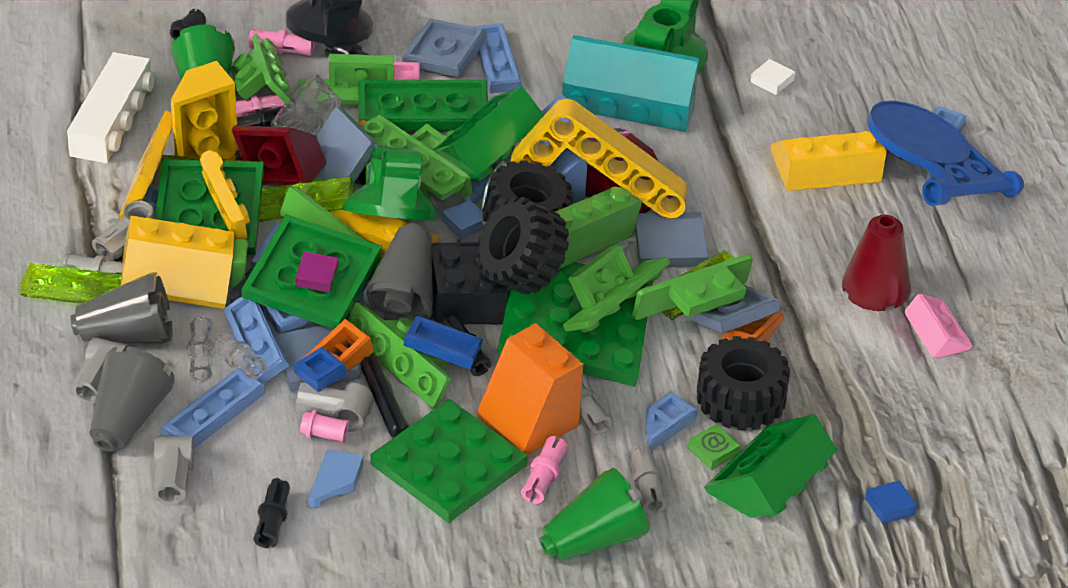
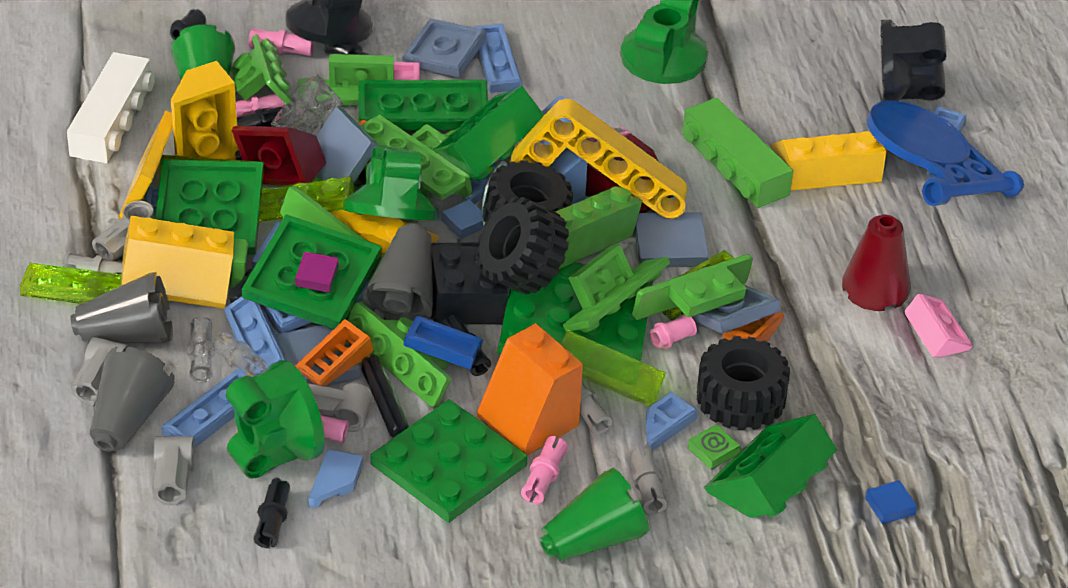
(223, 194): yellow hinge -> none
(274, 420): none -> green piece
(320, 369): blue tile -> none
(615, 369): none -> clear neon green tile
(631, 82): teal slope -> none
(666, 334): none -> bright pink pin
(737, 152): none -> bright green brick
(772, 76): white tile -> none
(913, 61): none -> black piece

